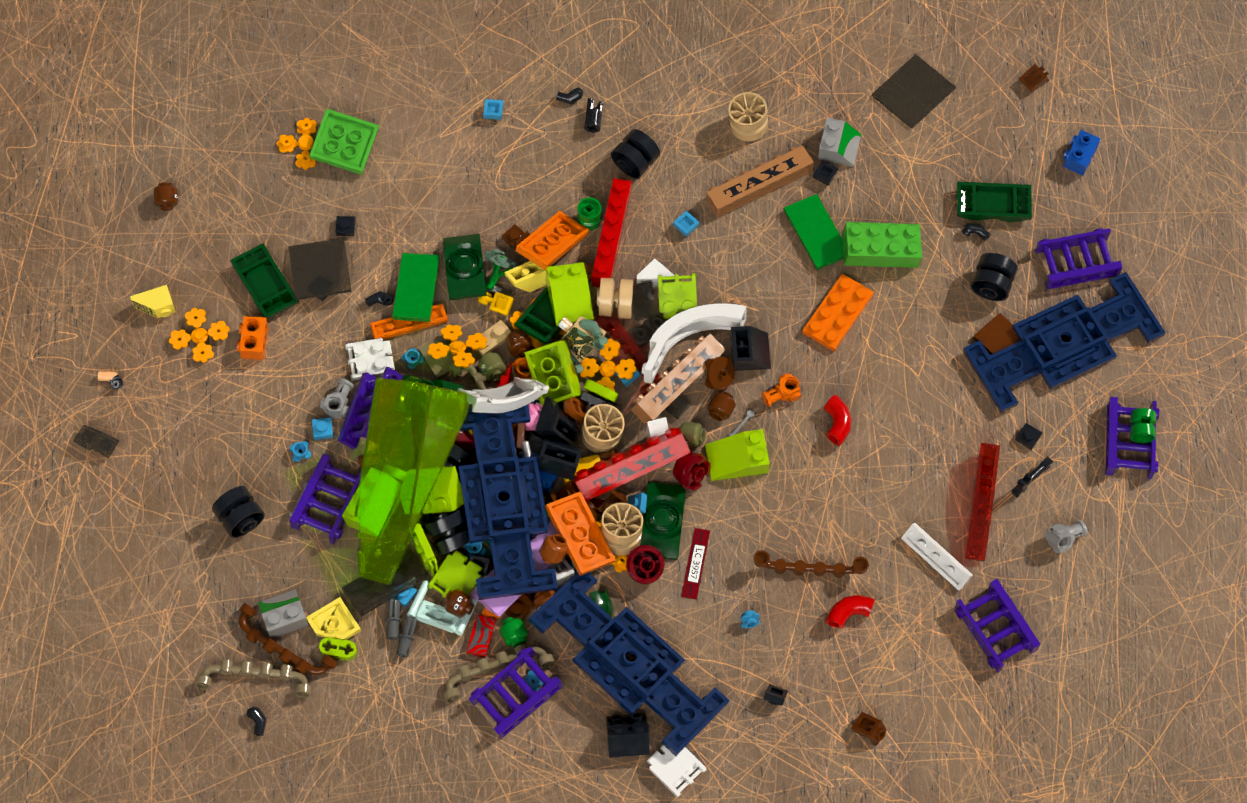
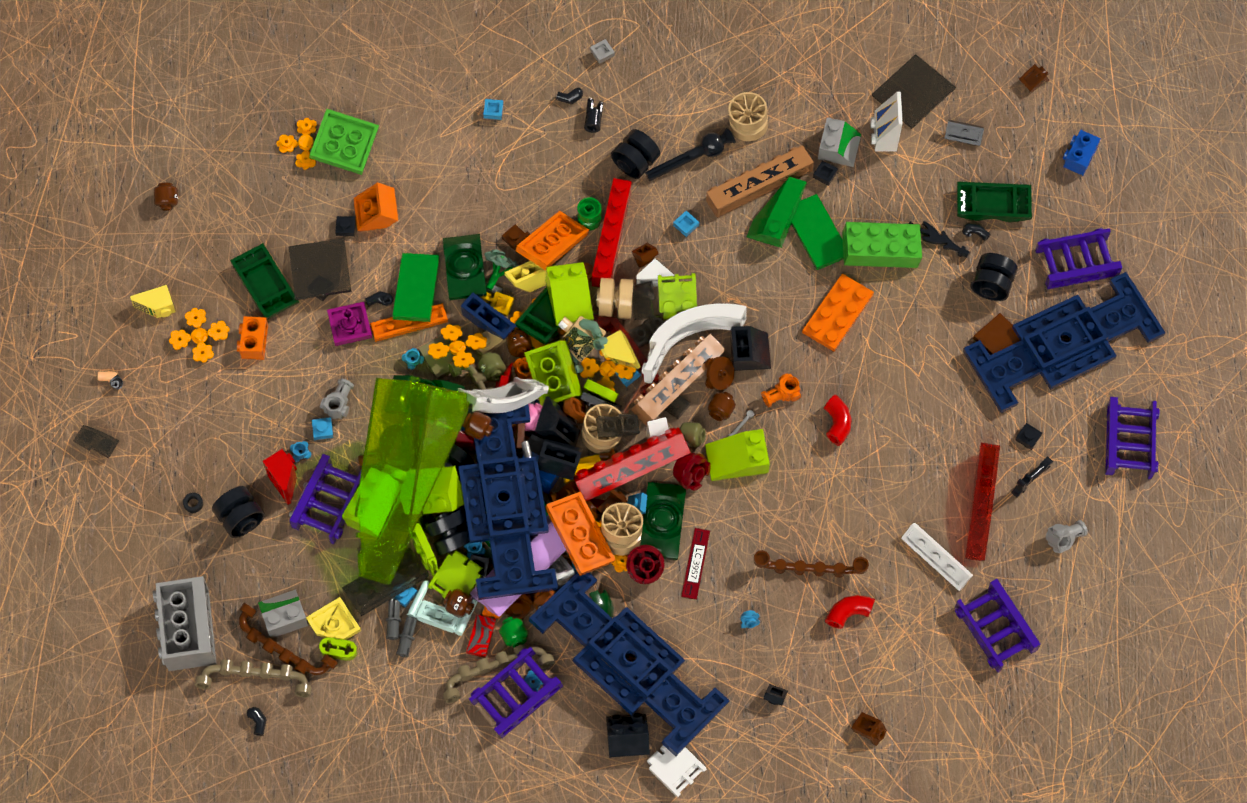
(184, 624): none -> light grey brick
(188, 497): none -> black piece
(282, 474): none -> red slope
(348, 317): none -> magenta plate
(358, 415): dark purple fence -> none
(370, 357): white plate -> none
(375, 208): none -> orange slope
(478, 425): none -> reddish brown head
(486, 317): none -> dark blue slope
(553, 549): dark orange head -> none
(602, 51): none -> light grey plate
(617, 426): none -> clear smoke slope
(620, 351): none -> light yellow slope
(644, 254): none -> reddish brown bracket
(710, 145): none -> black piece
(777, 215): none -> green wedge
(887, 124): none -> white slope
(936, 238): none -> black piece
(964, 132): none -> plate
(1143, 425): green wheel -> none

